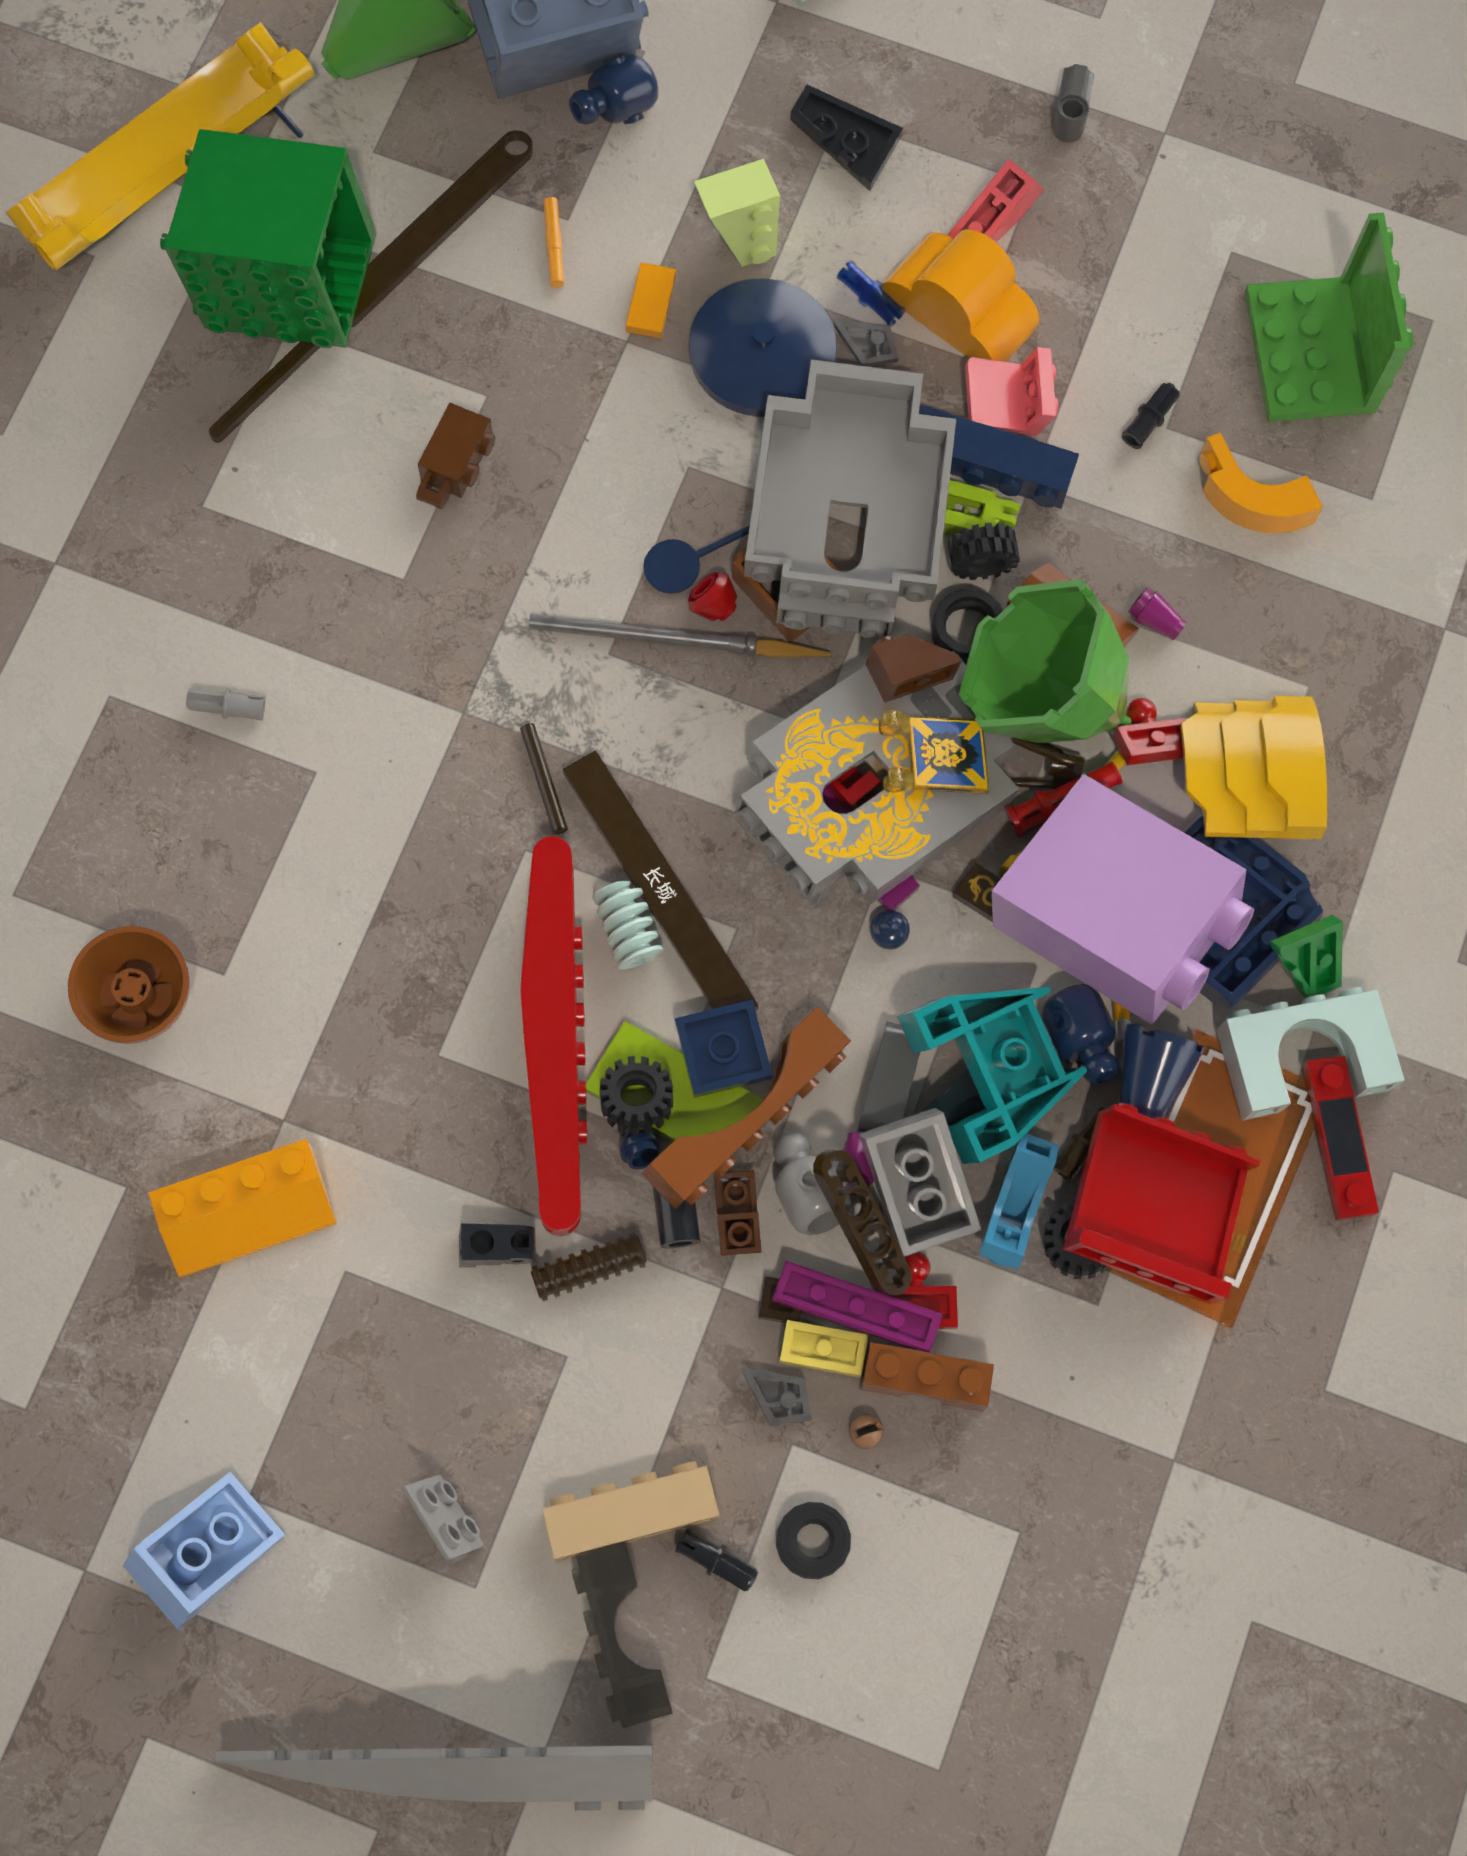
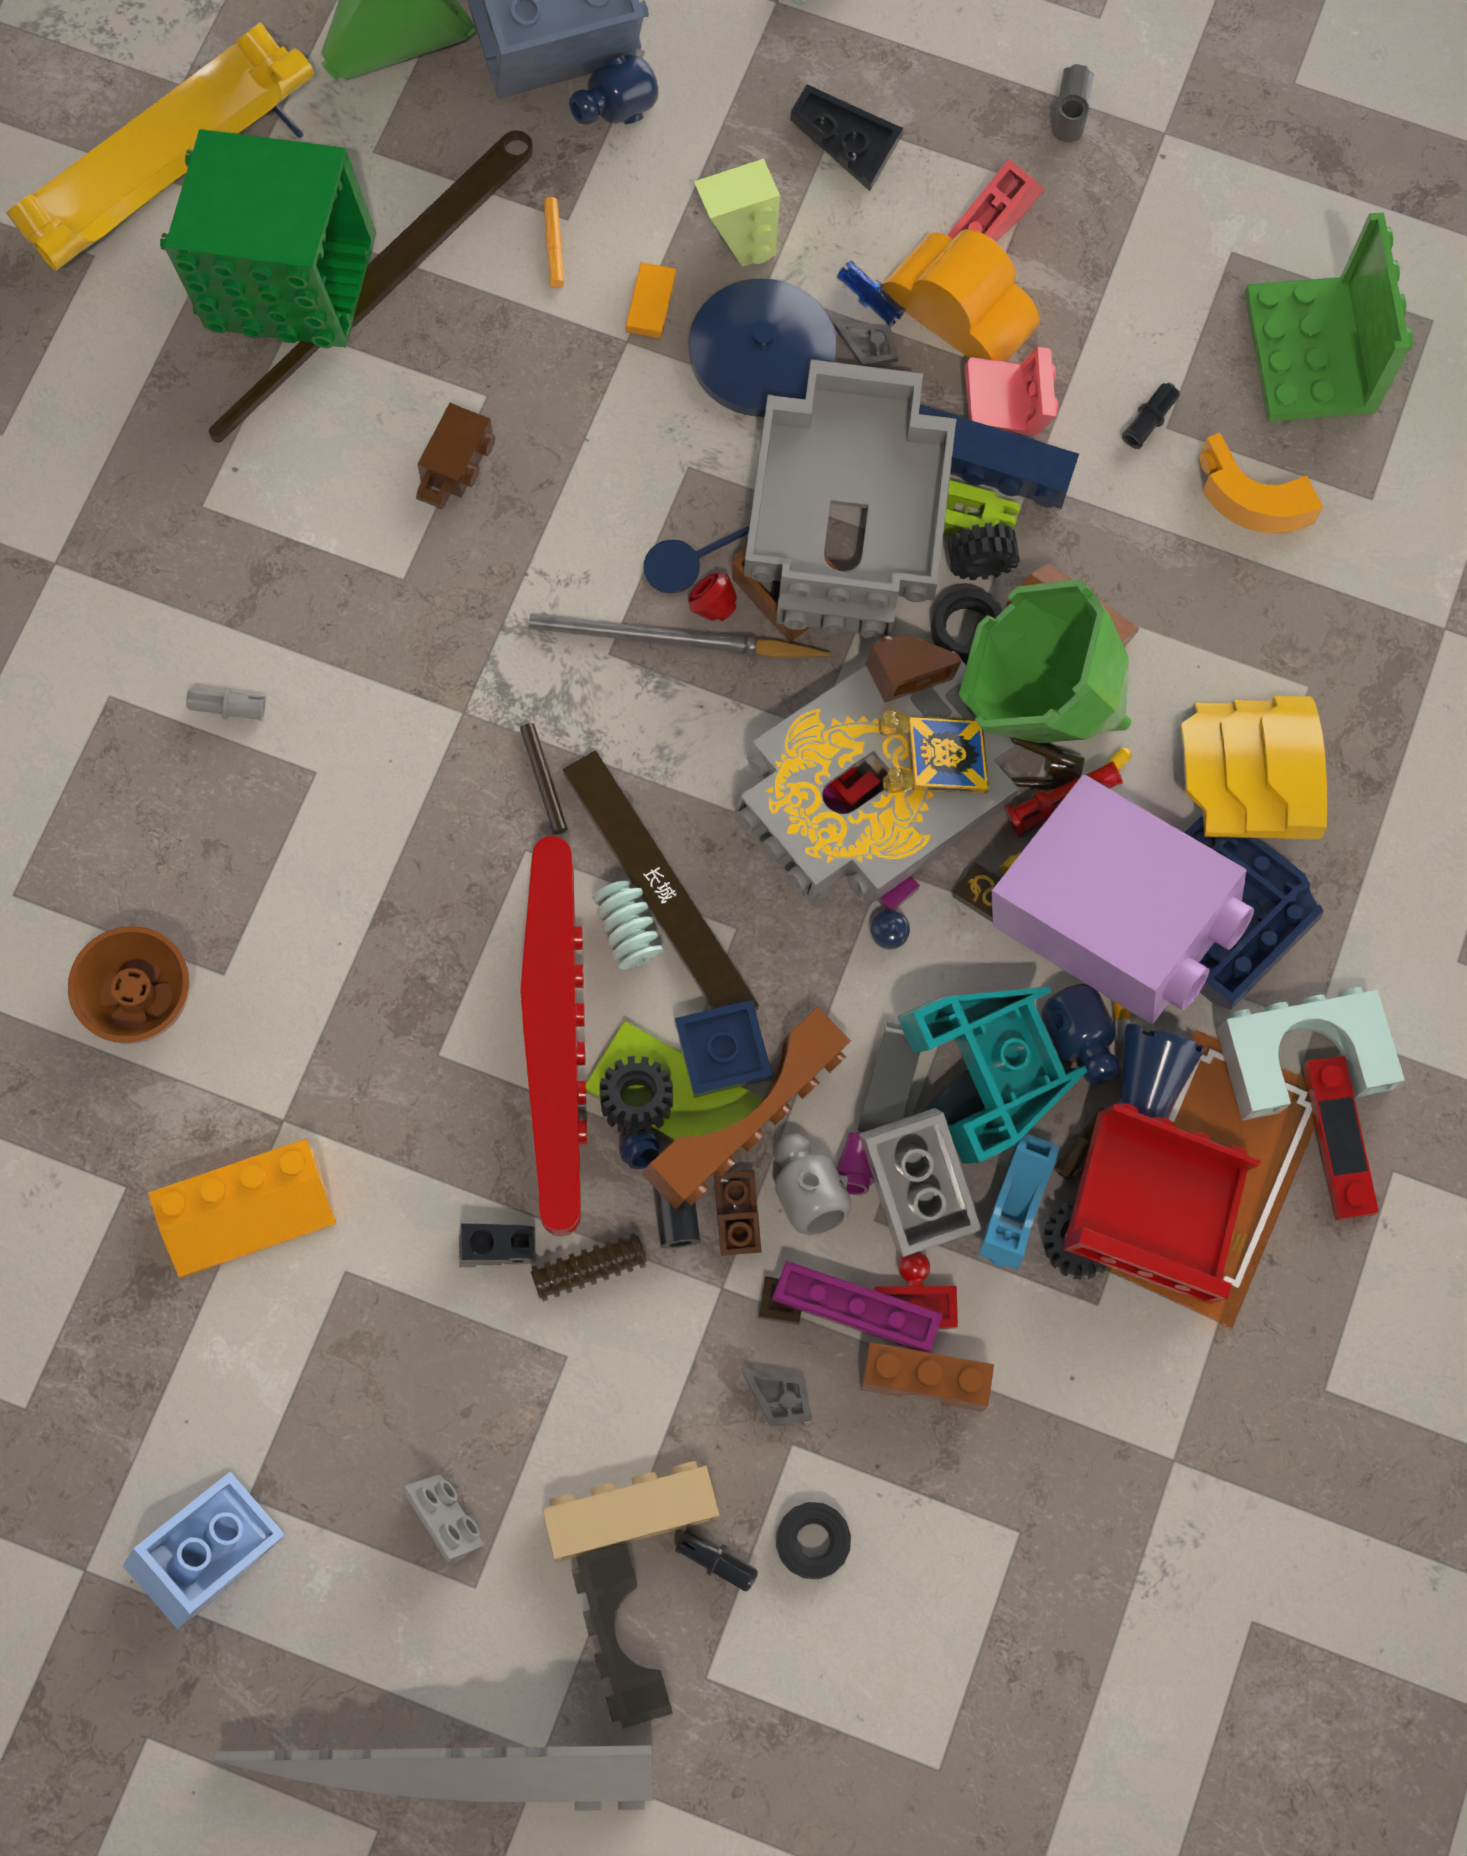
(824, 1348): light yellow plate -> none
(857, 1226): dark brown beam -> none
(870, 1439): medium nougat hinge -> none
(1148, 740): red plate -> none
(1157, 614): magenta cone -> none
(1313, 956): green wing -> none

